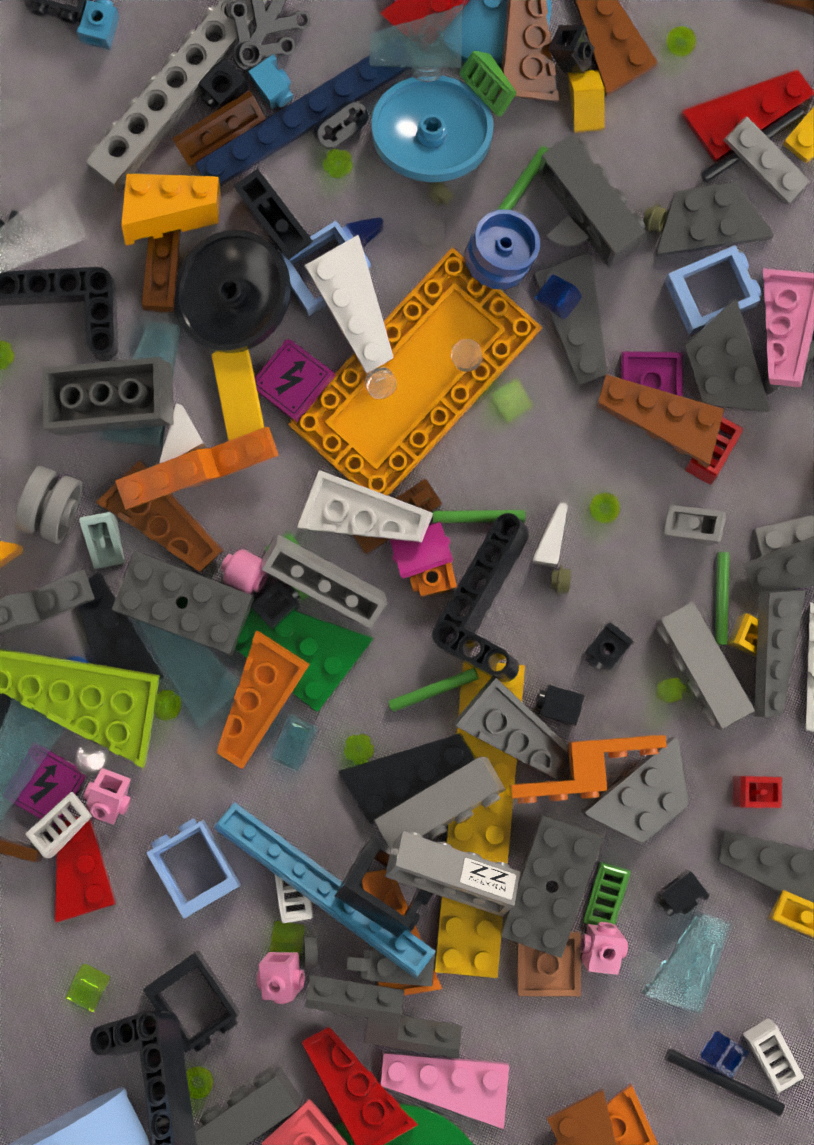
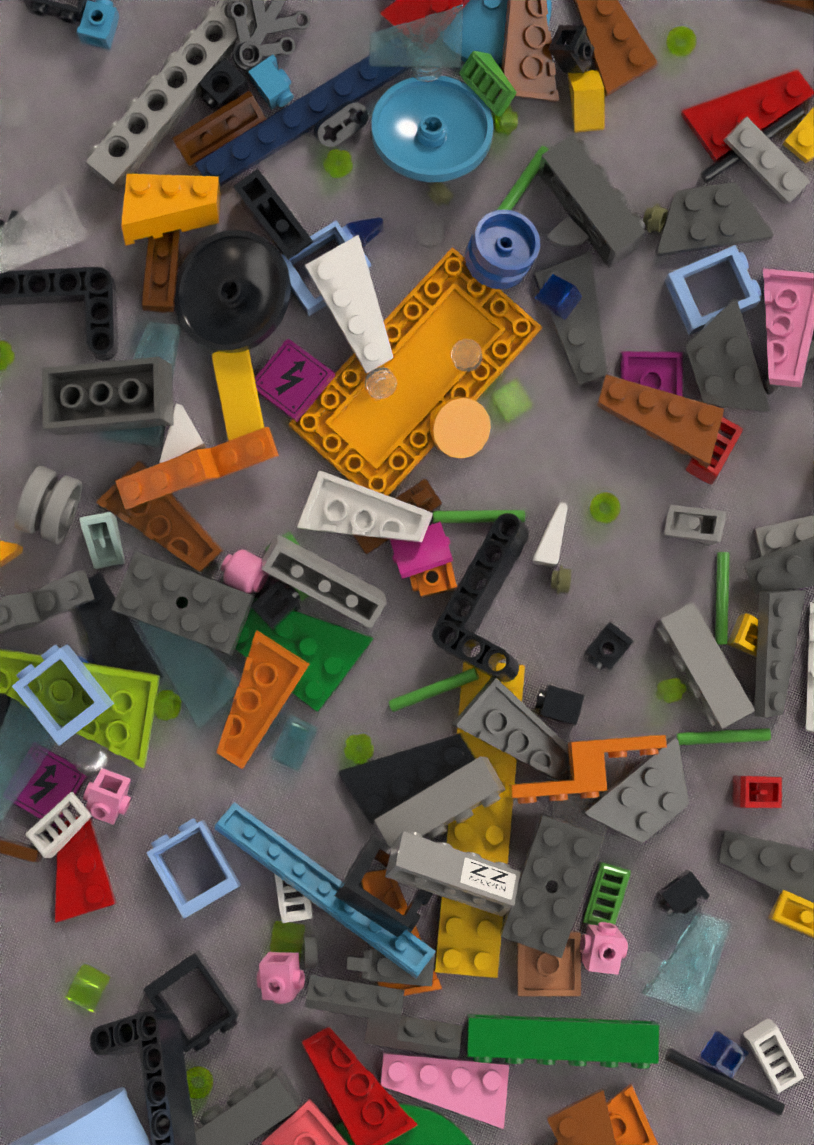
(83, 676): none -> light blue window
(460, 427): none -> light orange tile
(506, 122): none -> clear neon green plate
(562, 1039): none -> green brick
(725, 736): none -> bright green bar

